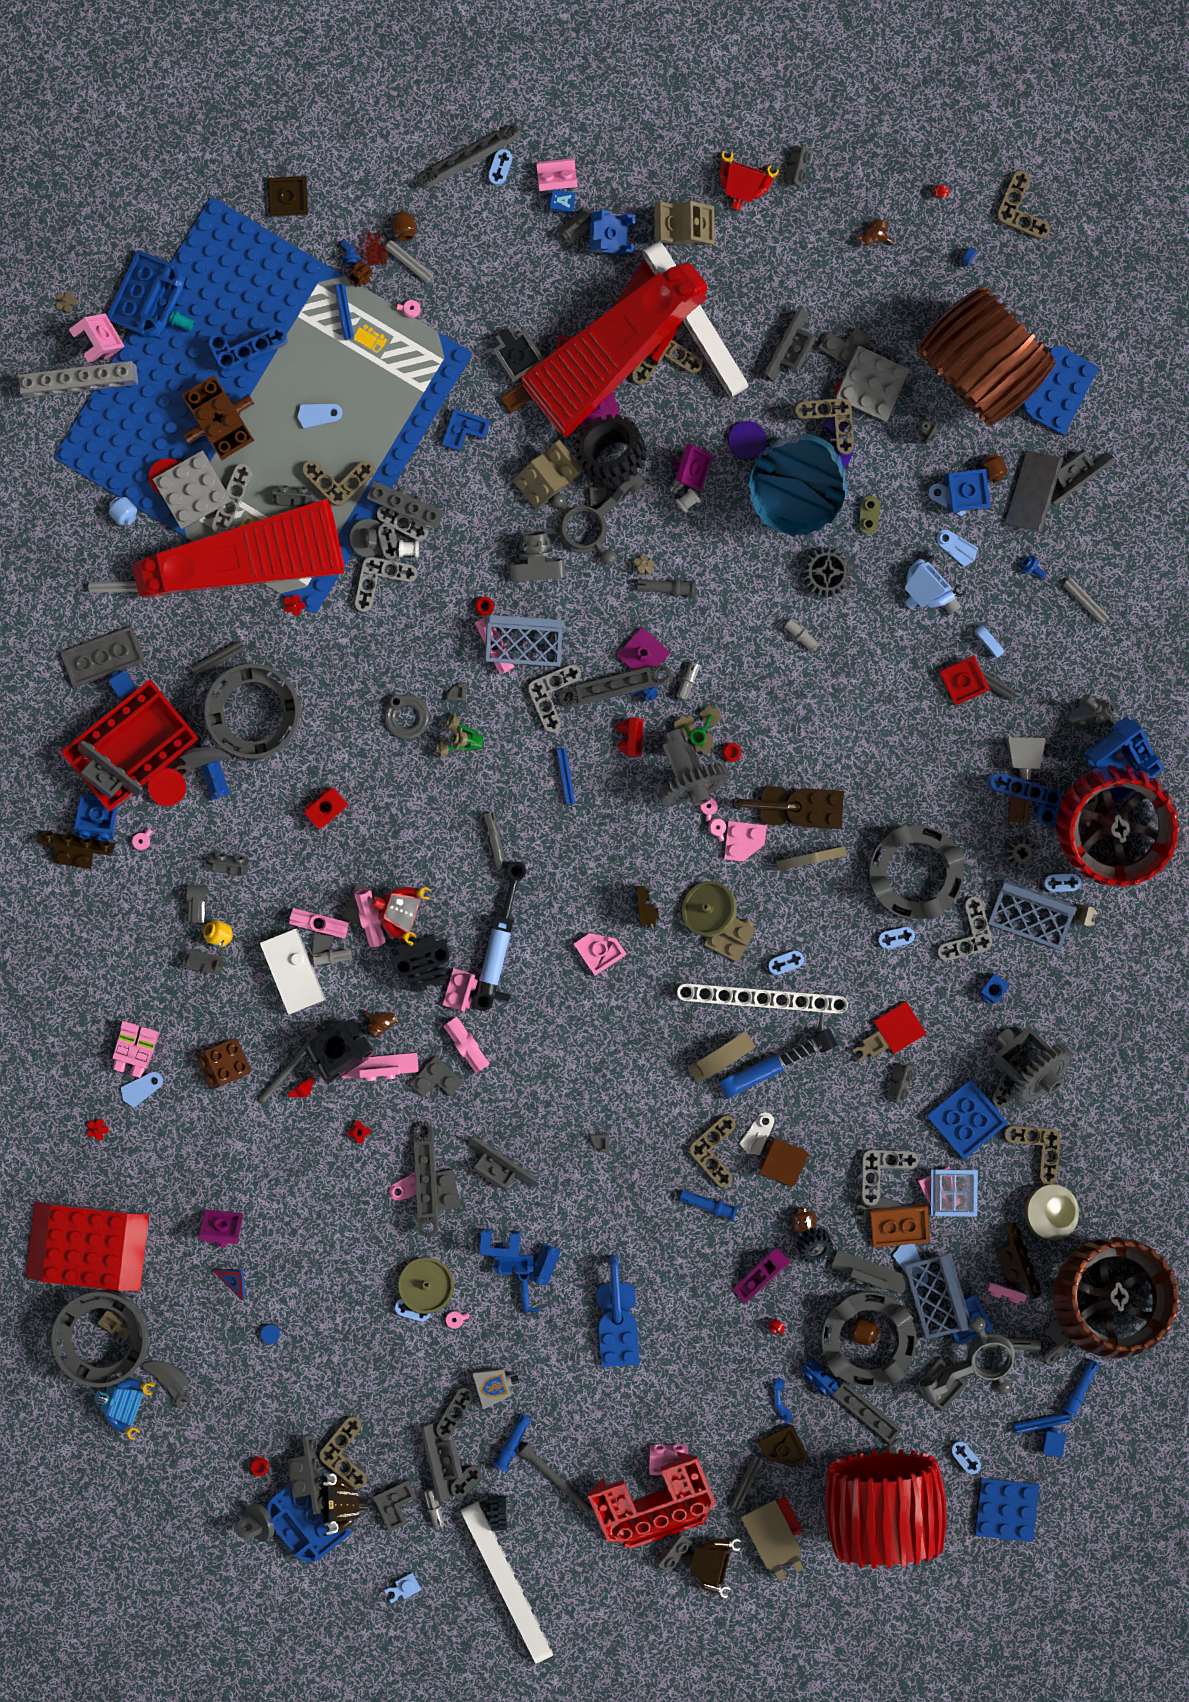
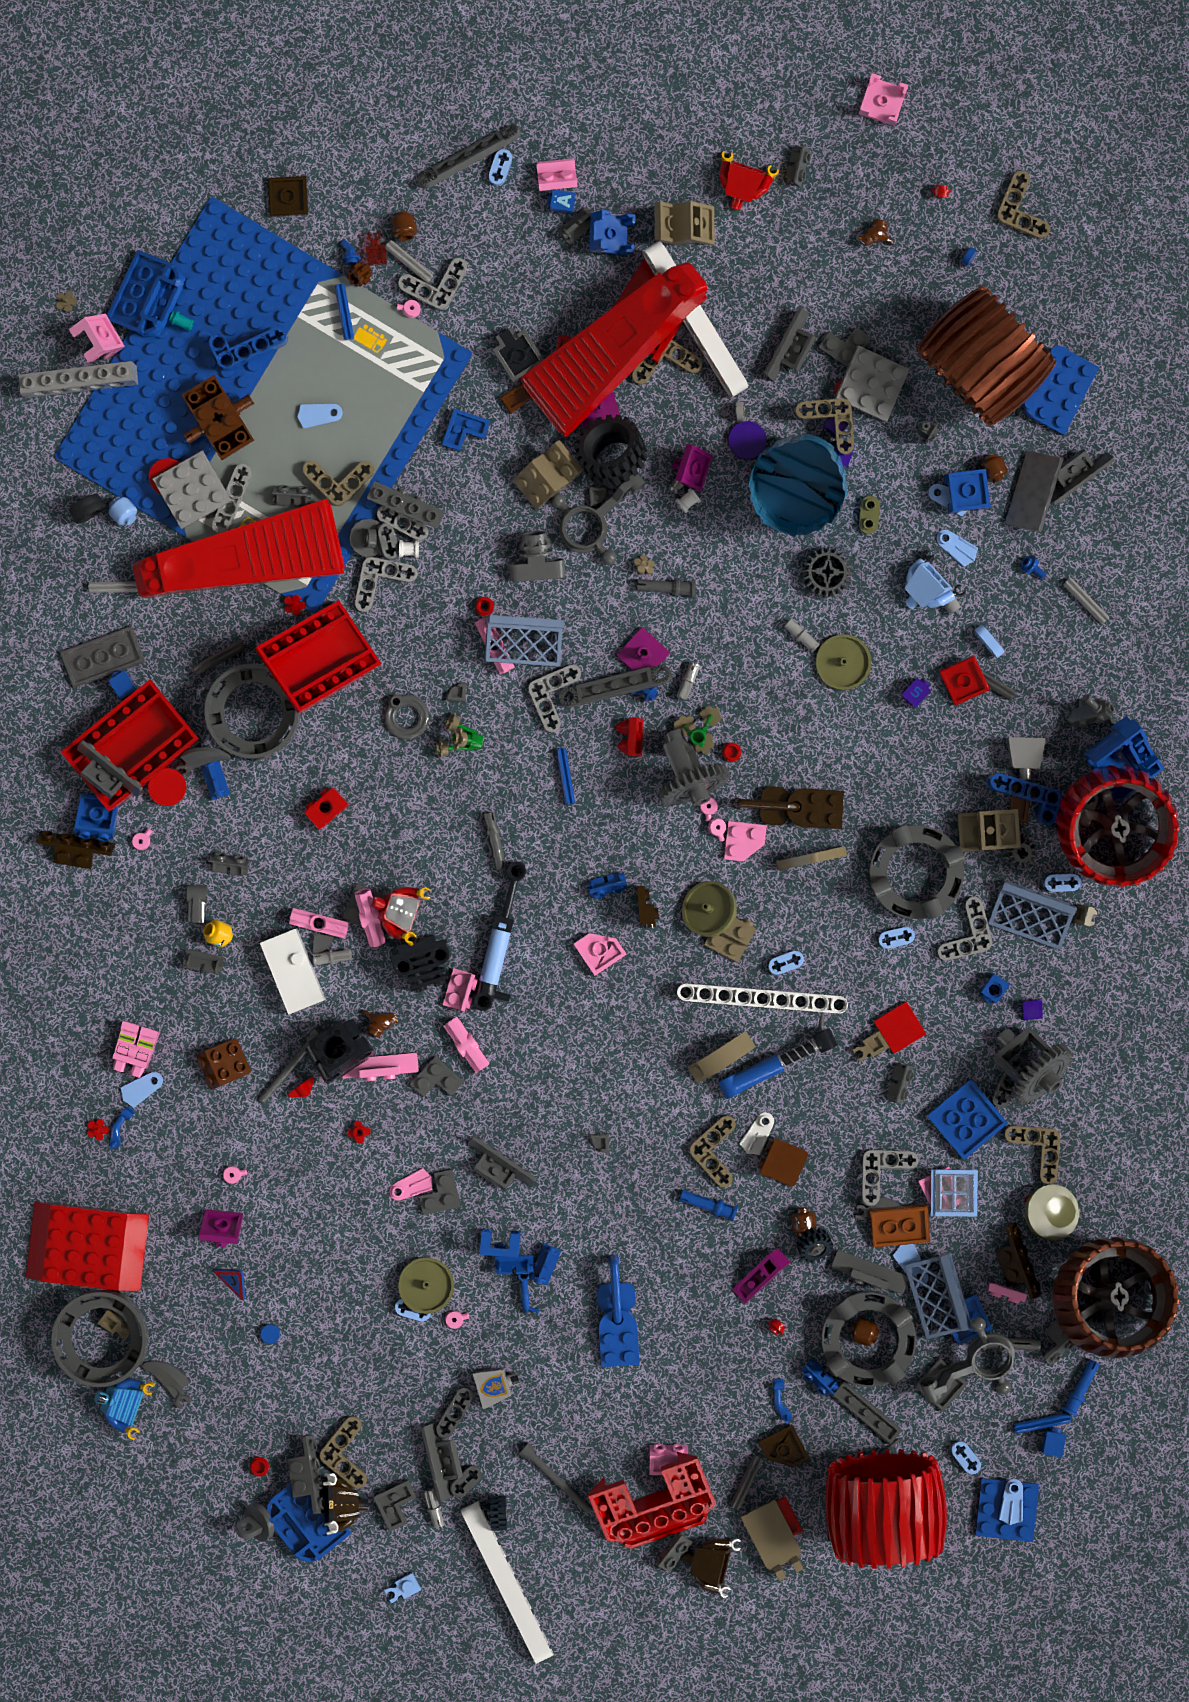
(87, 508): none -> black tyre
(115, 1140): none -> blue piece
(237, 1174): none -> bright pink piece
(318, 657): none -> red slope
(426, 1179): dark grey plate -> none
(435, 292): none -> light grey beam
(508, 1451): blue pin -> none
(615, 884): none -> blue hinge
(740, 415): none -> light grey tile
(843, 662): none -> olive piece
(883, 100): none -> bright pink panel
(916, 692): none -> dark purple brick
(988, 830): none -> dark tan bracket
(1012, 1503): none -> light blue piece
(1032, 1009): none -> dark purple slope

